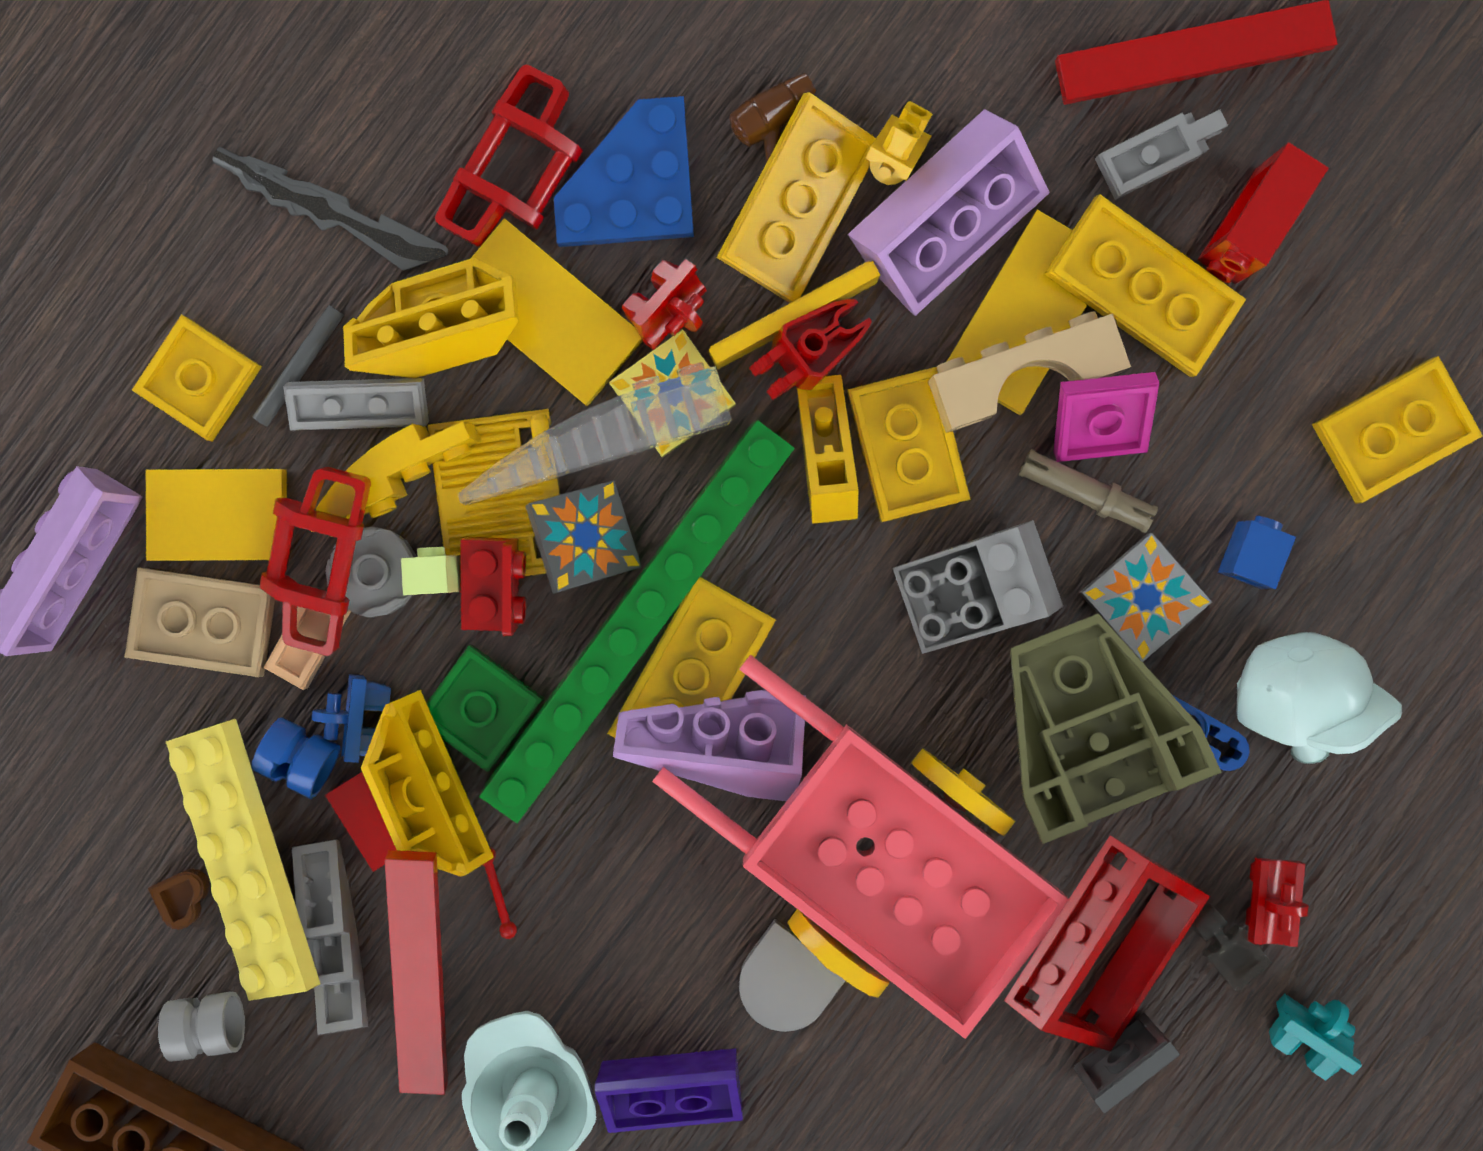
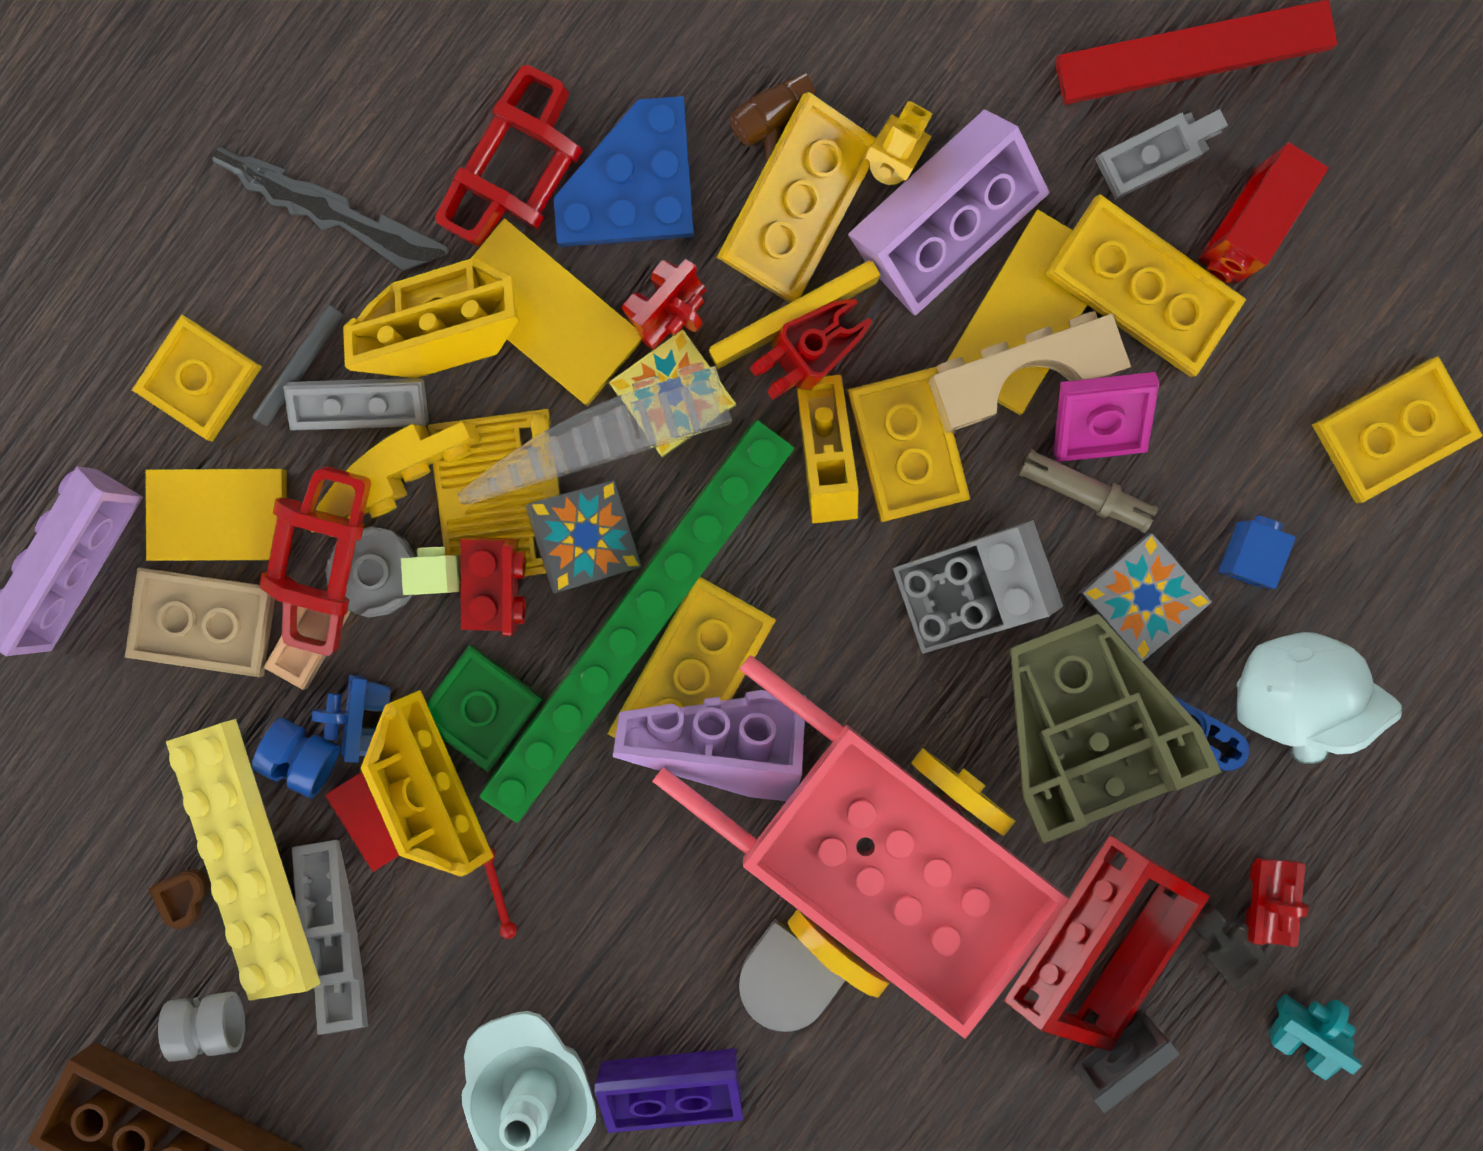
(417, 971): tile -> none

